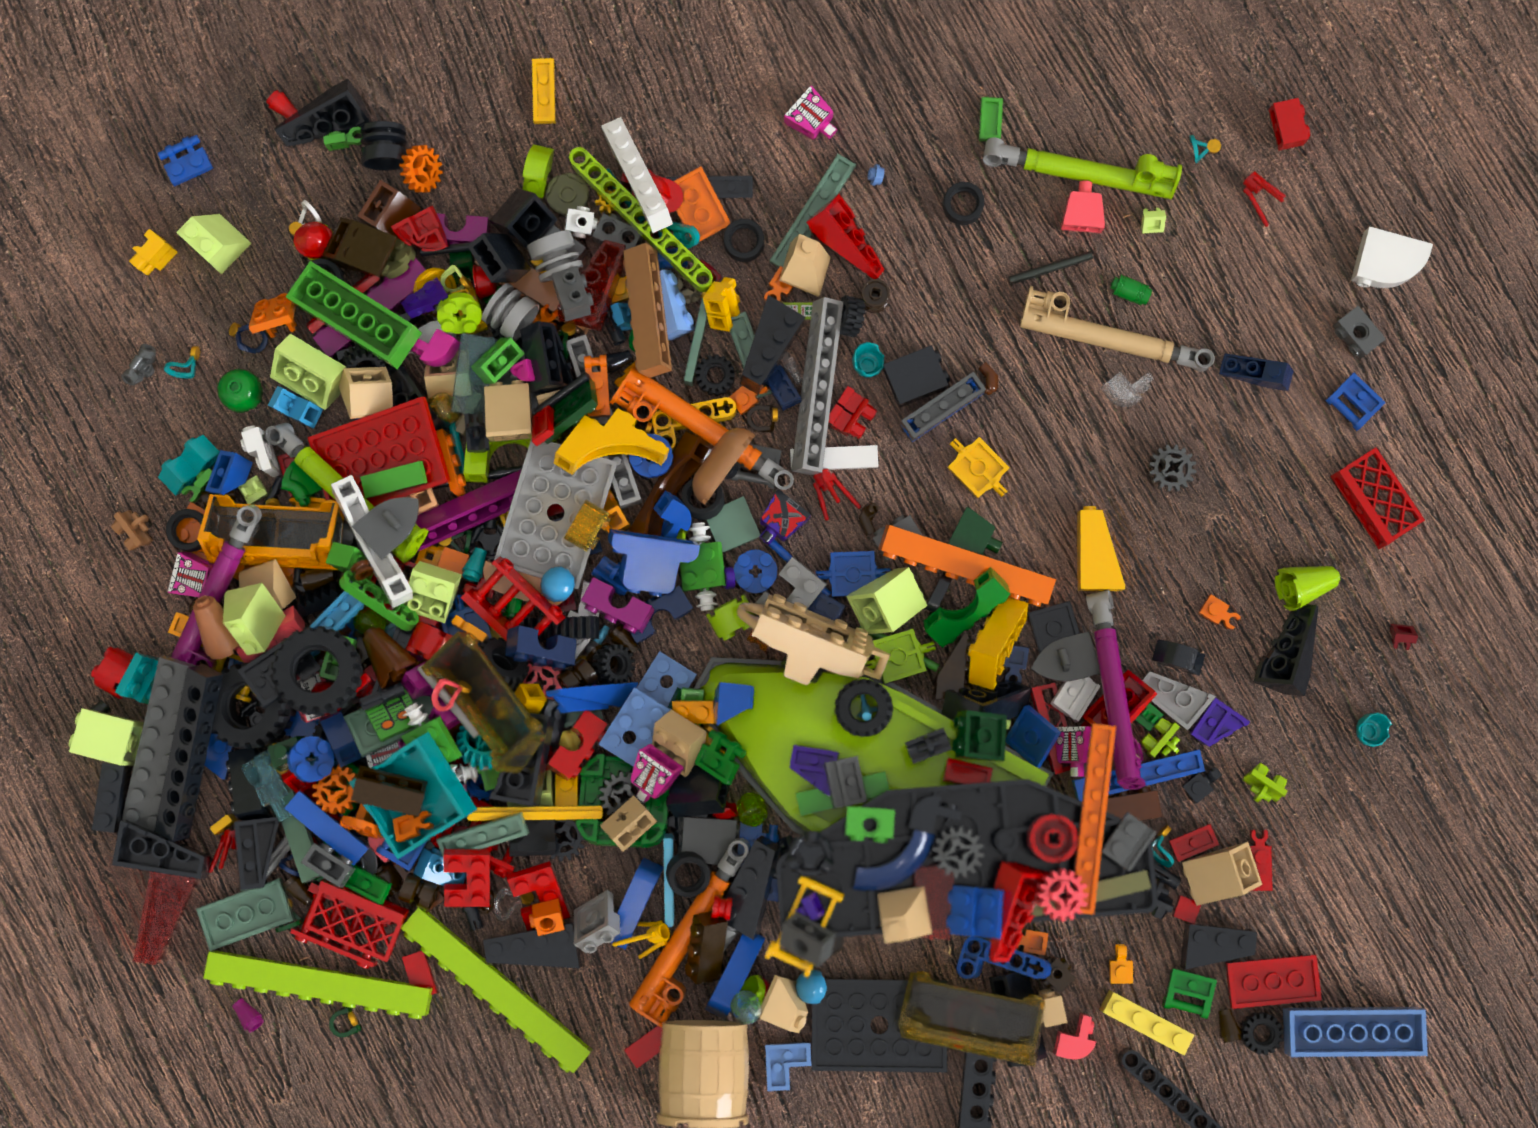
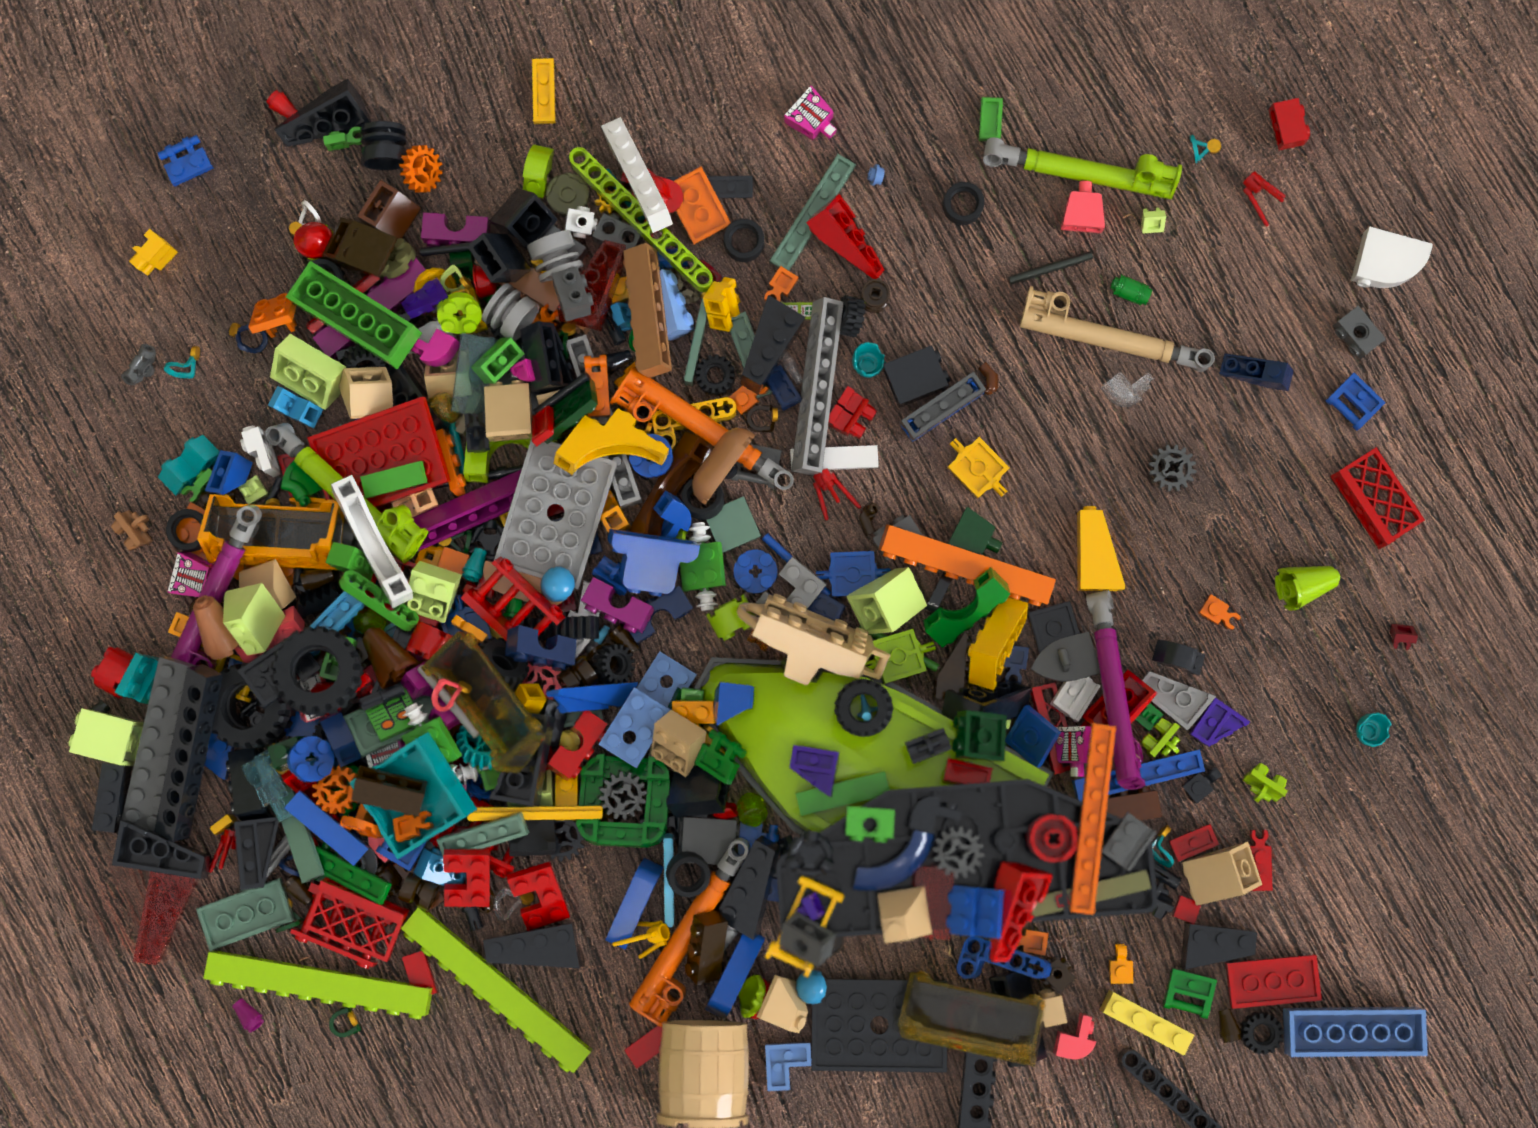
(214, 240): yellowish green slope -> none
(240, 390): green cylinder -> none
(328, 865): dark grey brick -> none
(362, 570): reddish brown bush -> none
(388, 524): dark grey shield -> none
(422, 230): red brick -> none
(547, 917): orange brick -> none
(587, 525): clear yellow brick -> none
(596, 923): light grey plate -> none
(628, 823): tan brick -> none
(653, 772): torso -> none
(682, 232): teal plate -> none
(722, 907): red wheel -> none
(729, 578): dark purple tile -> none
(746, 1007): clear light blue head -> none
(782, 518): torso -> none
(805, 265): tan slope -> none
(845, 782): dark grey plate -> none
(1062, 904): coral gear -> none
(1290, 658): black wedge -> none

